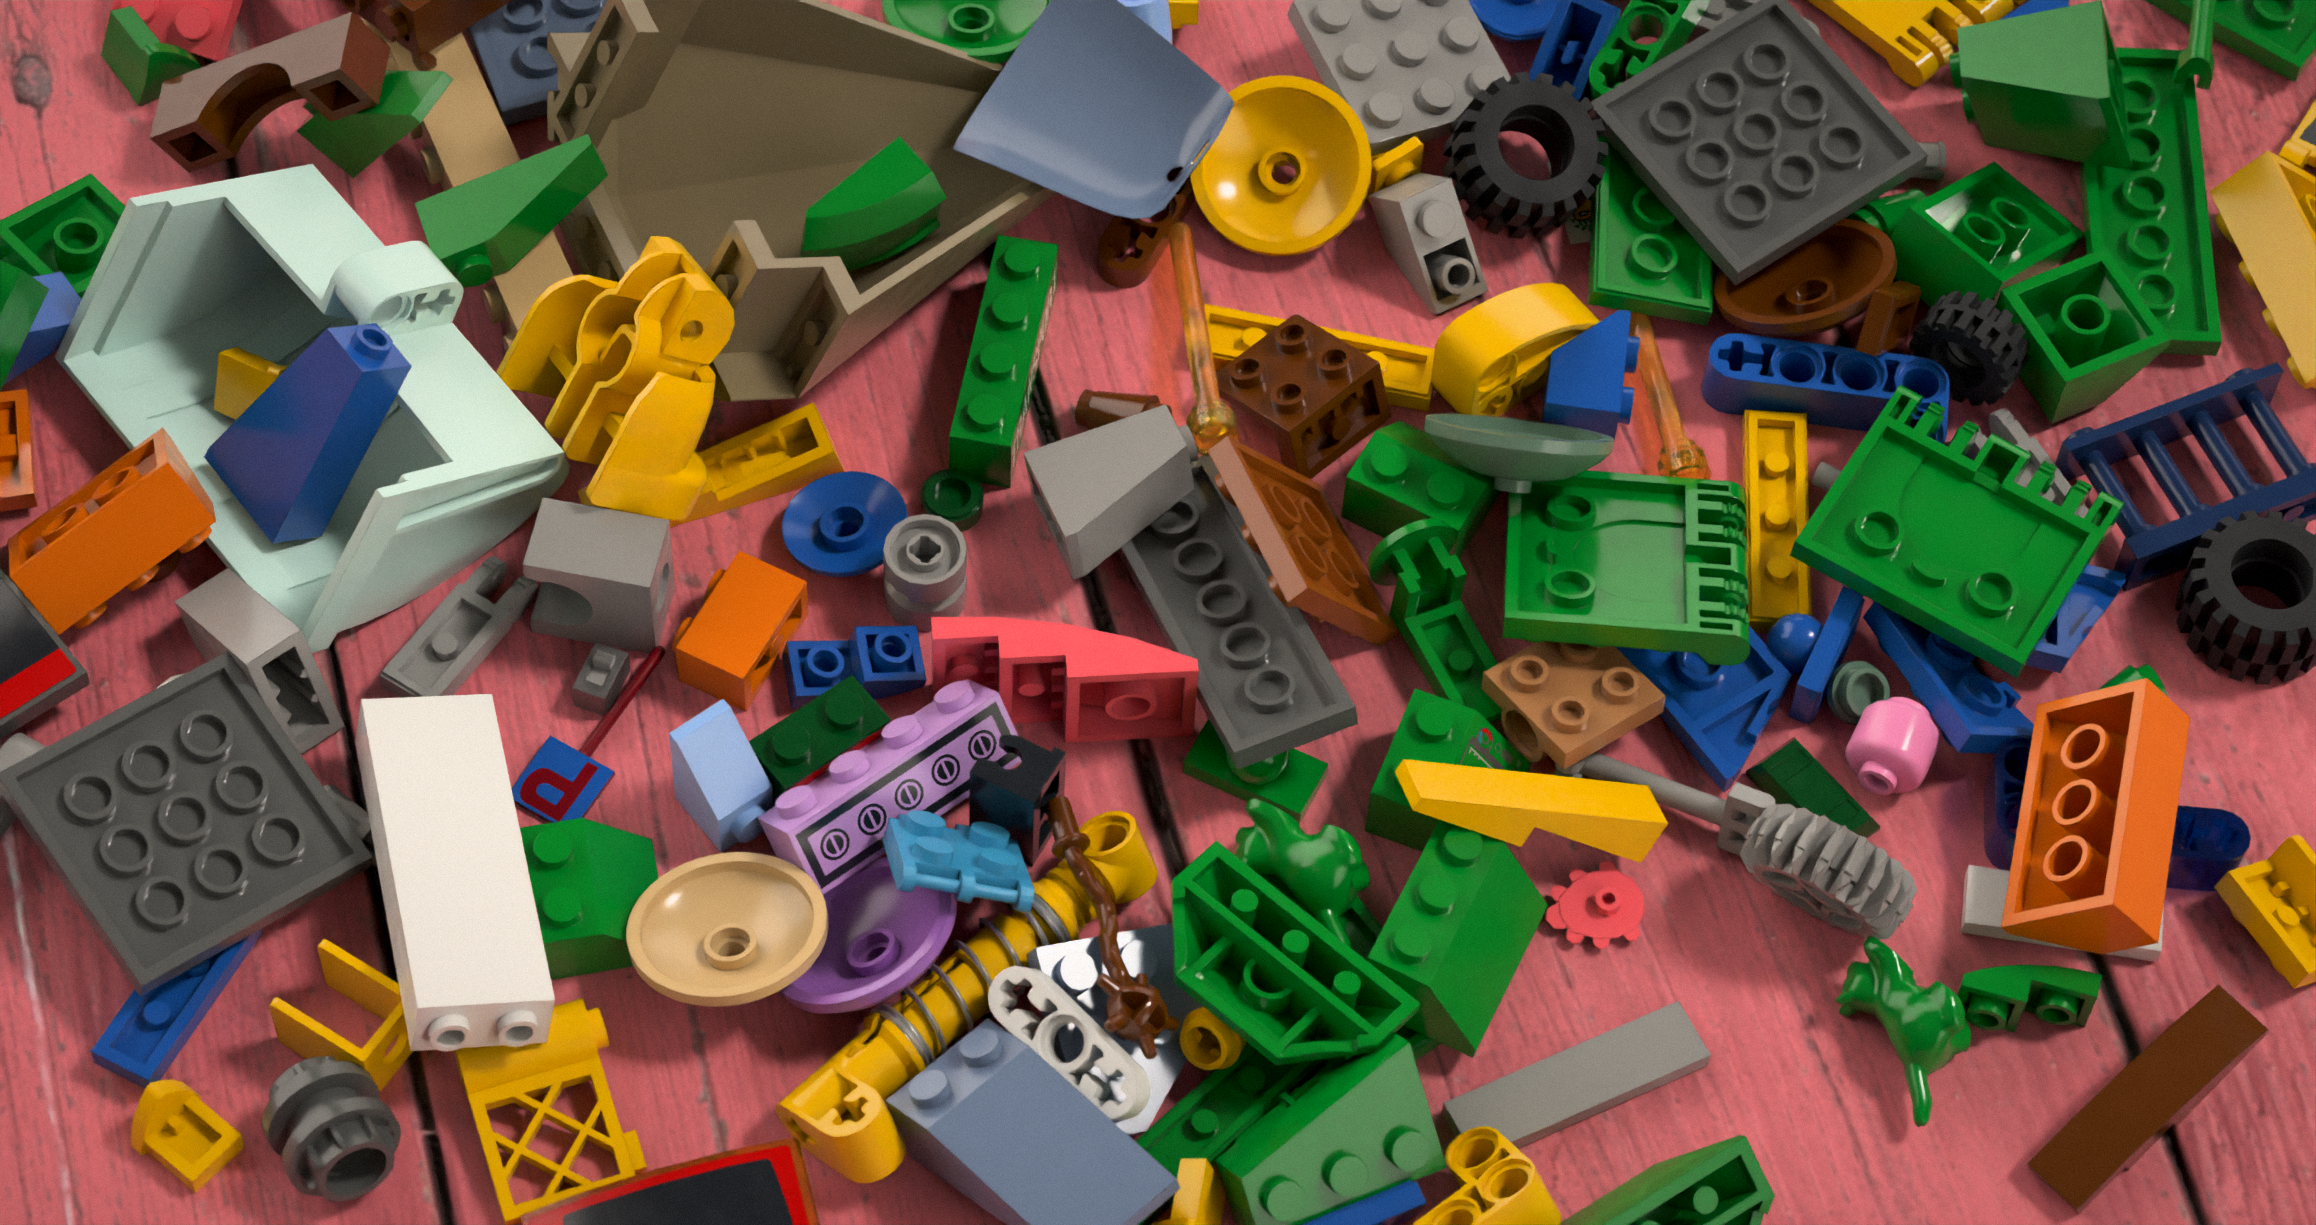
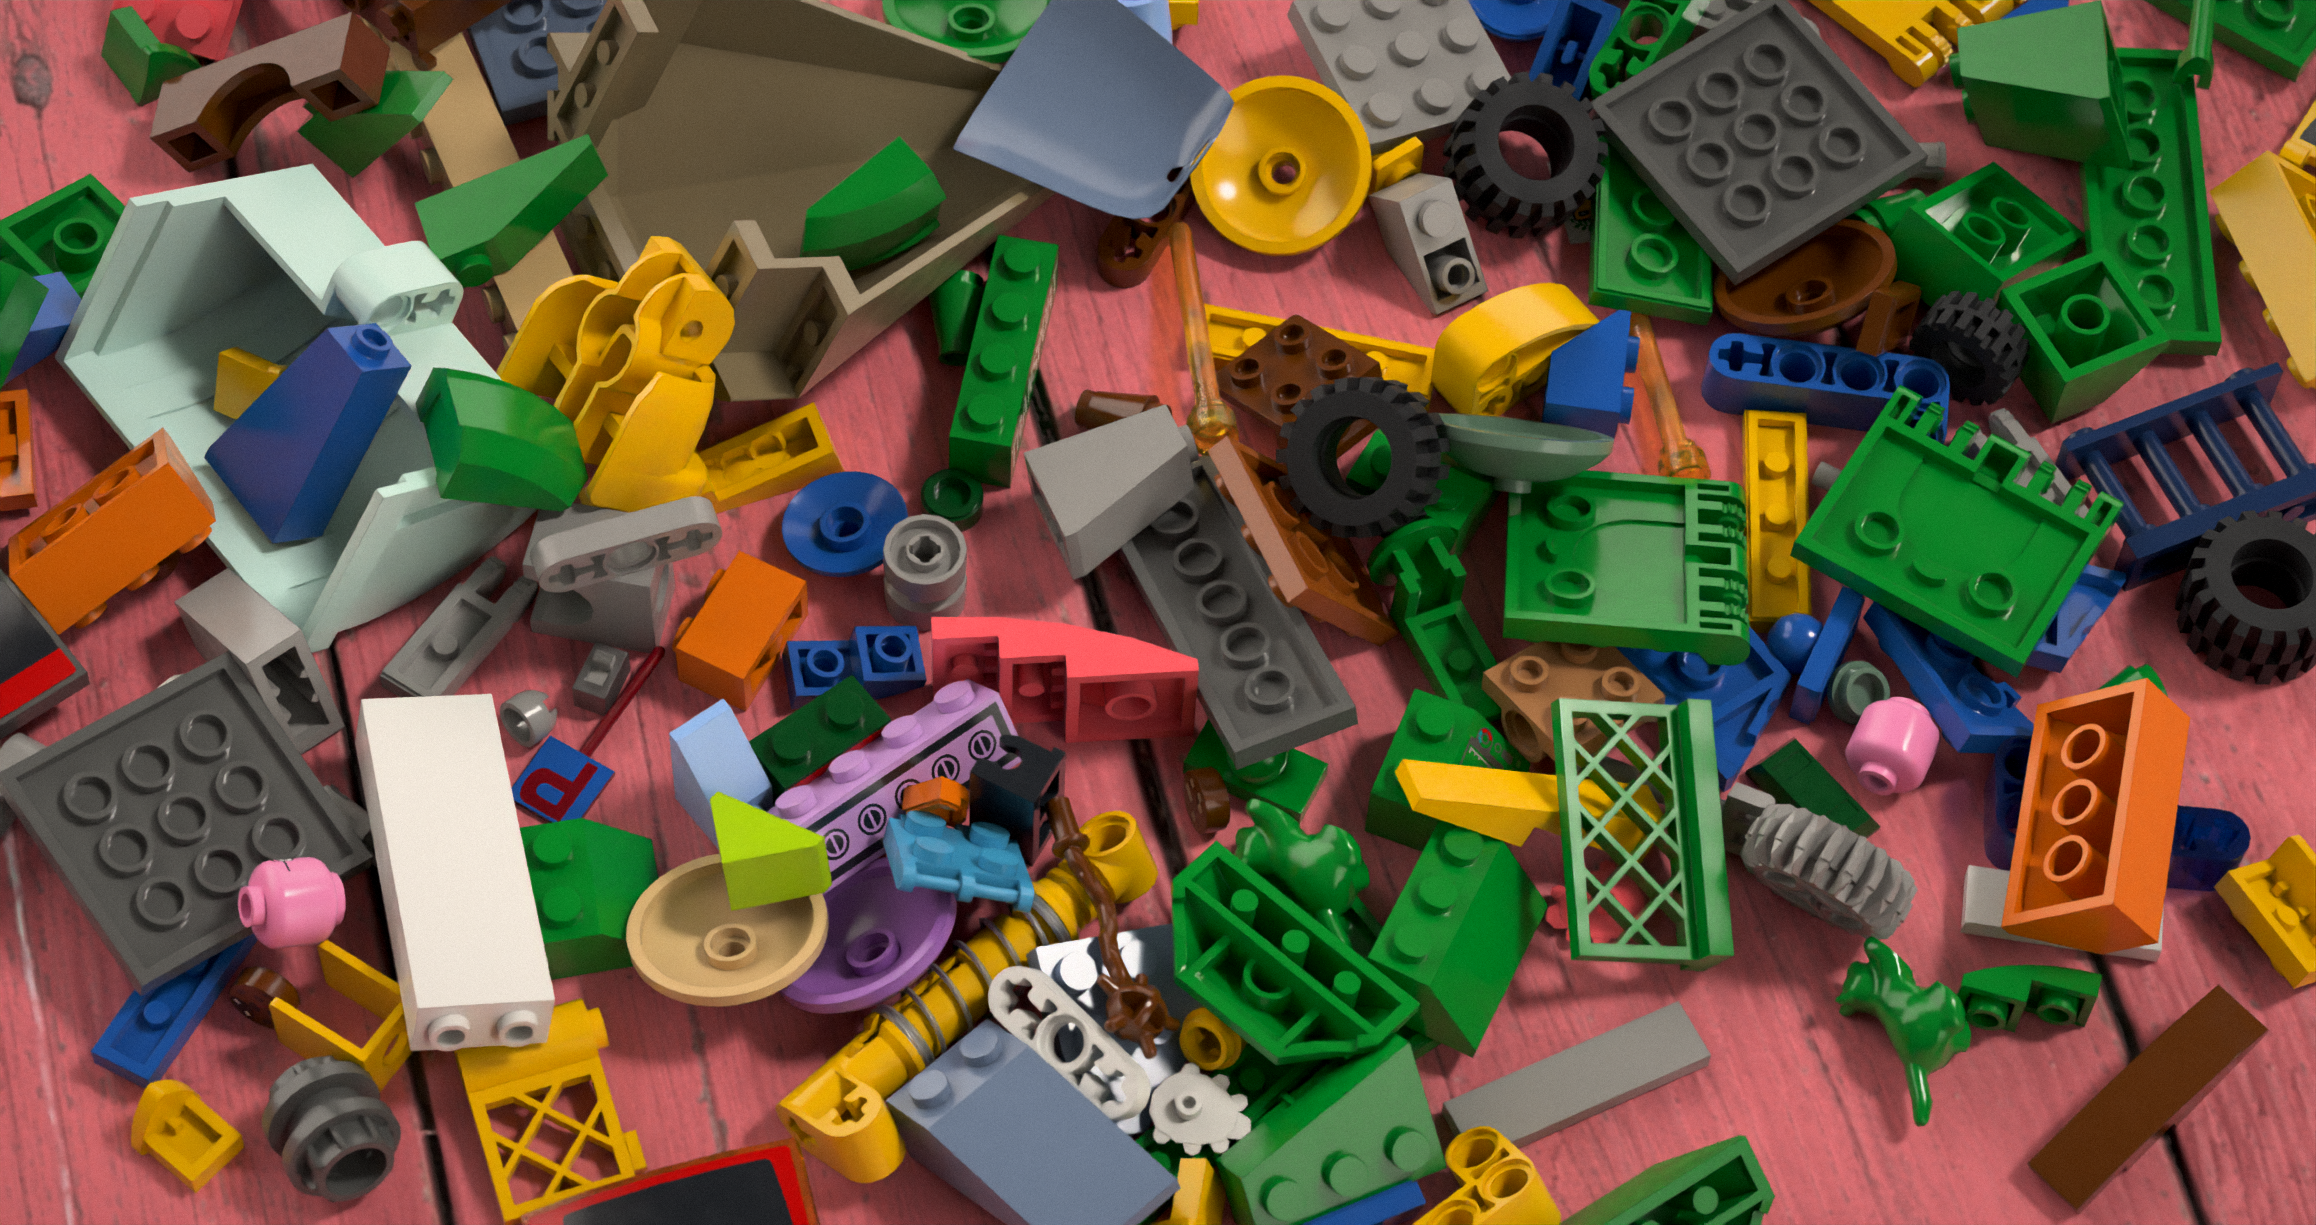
(256, 990): none -> reddish brown tile
(292, 902): none -> bright pink head
(499, 443): none -> green slope
(528, 717): none -> light grey hinge
(625, 544): none -> light grey beam
(766, 855): none -> lime slope
(938, 797): none -> orange tile
(955, 315): none -> green cone
(1198, 1111): none -> white piece
(1206, 800): none -> reddish brown tile
(1314, 465): none -> black tyre
(1693, 829): none -> green fence

